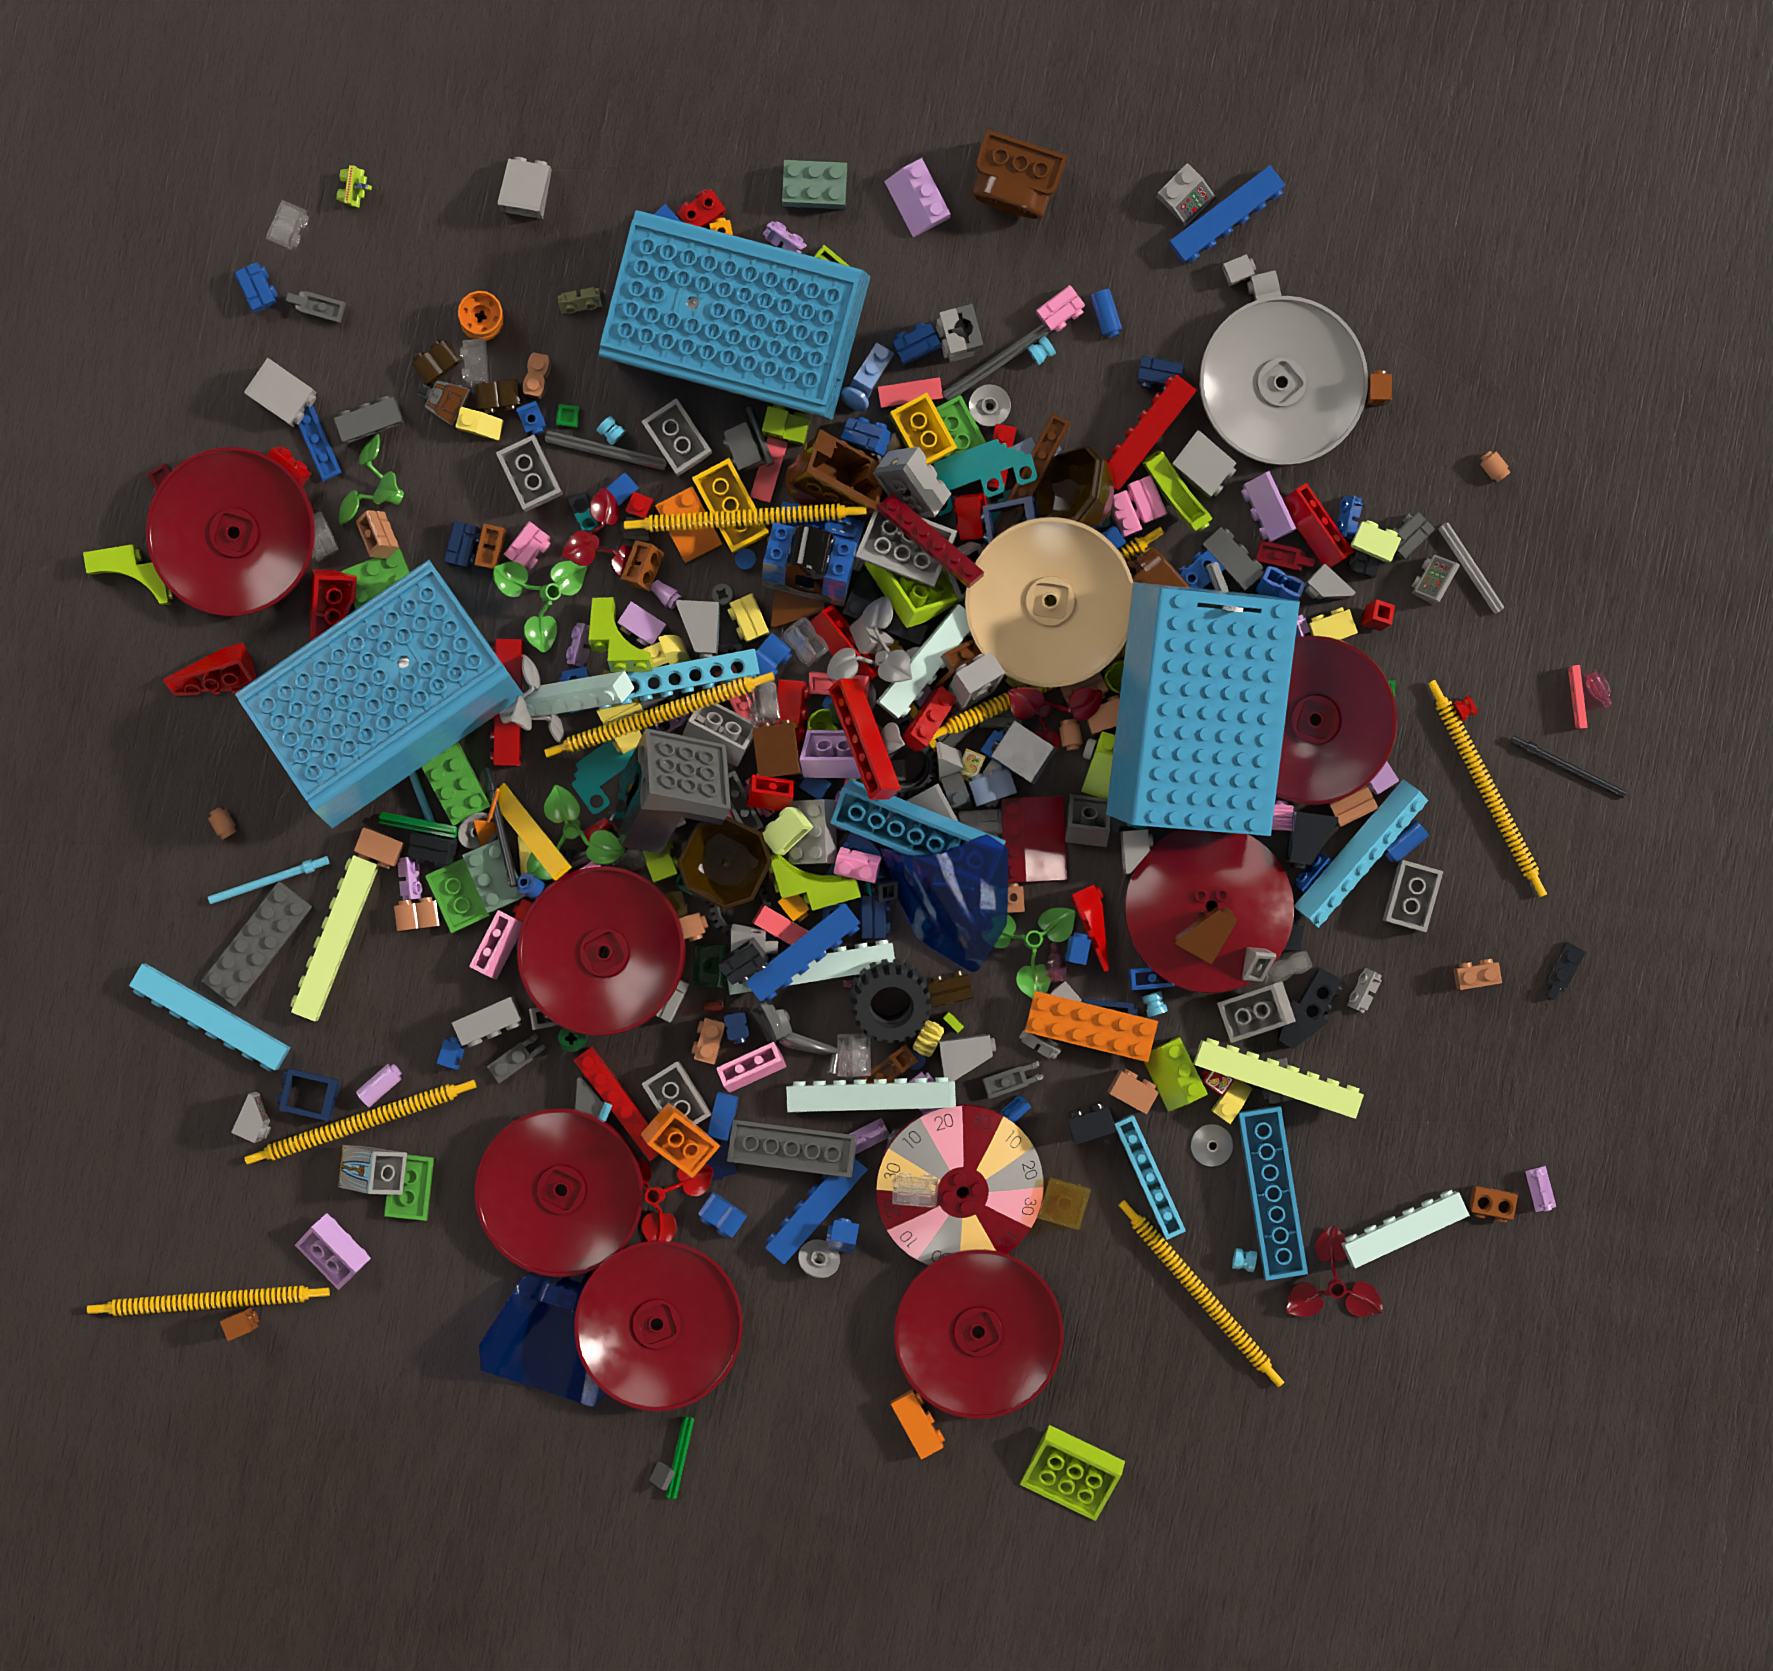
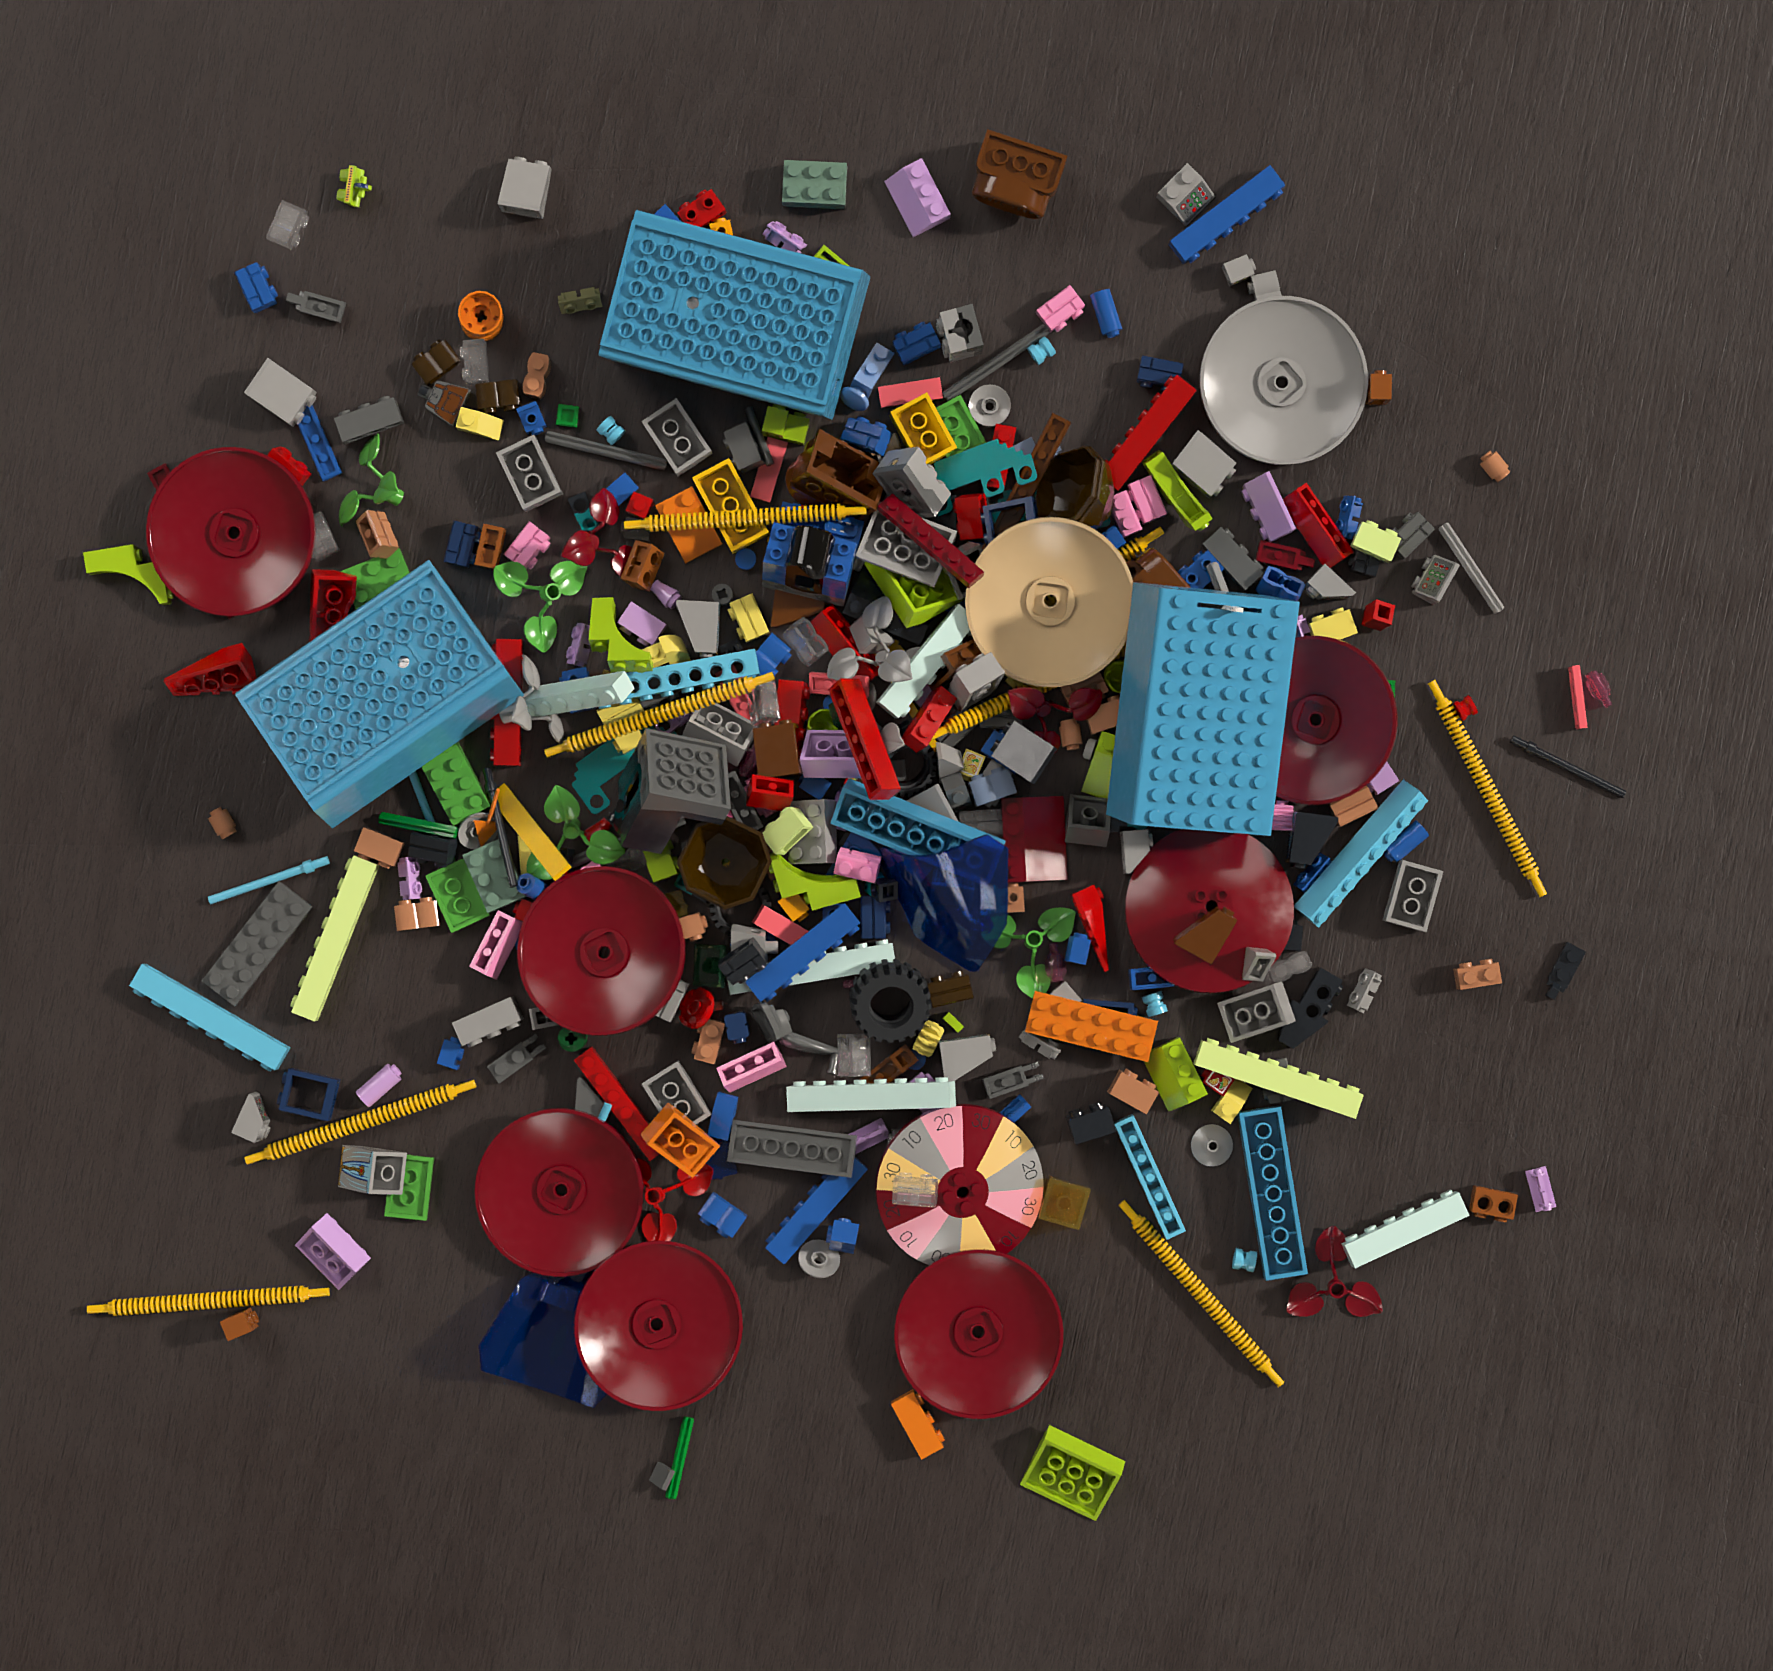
(696, 1008): none -> red tile
(748, 763): none -> clear pink plant

